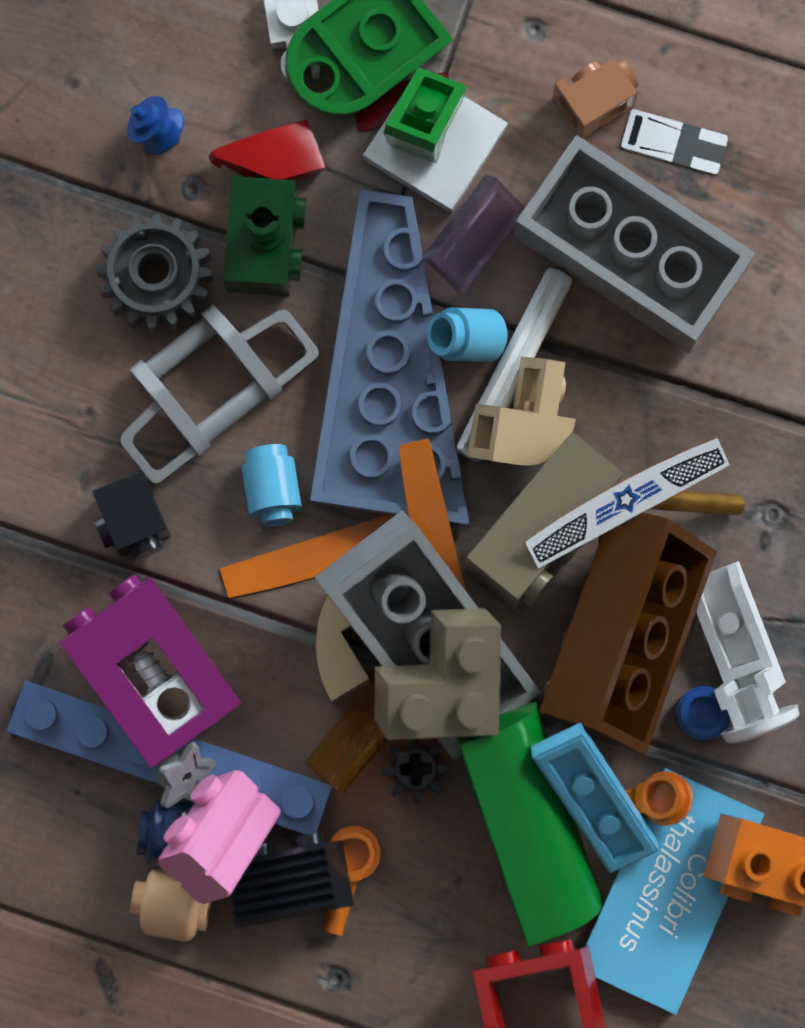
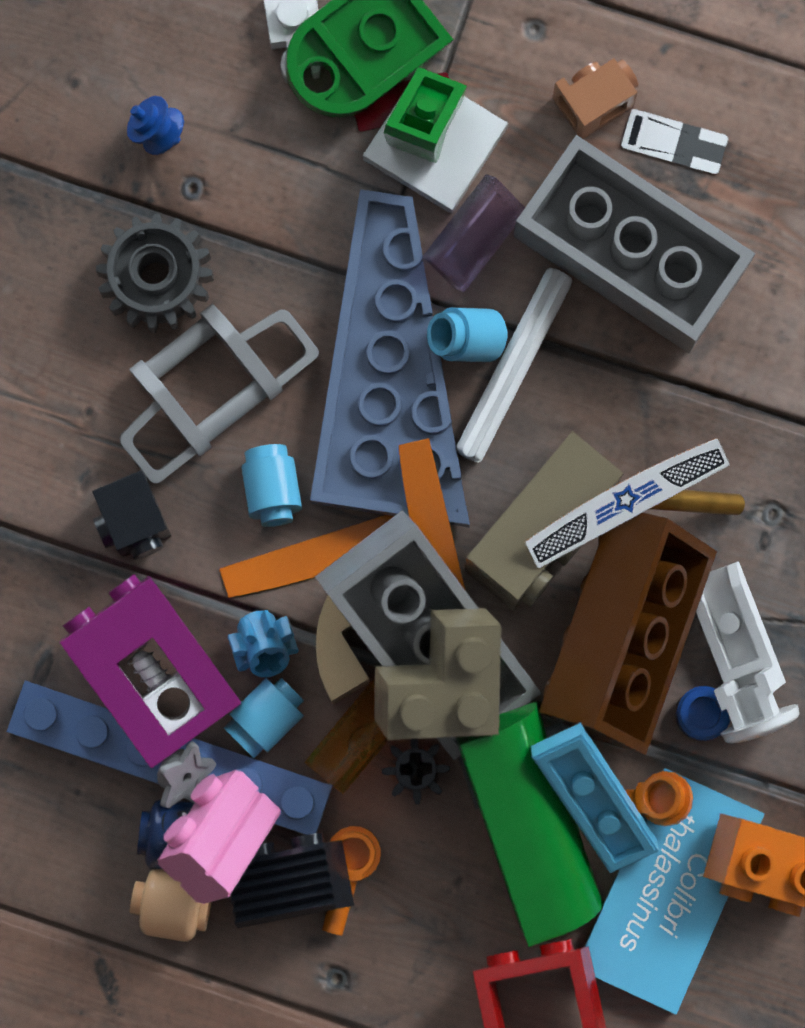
(262, 236): dark green brick -> none
(263, 643): none -> dark azure gear
(265, 716): none -> medium azure brick
(274, 154): red slope -> none
(532, 428): tan brick -> none

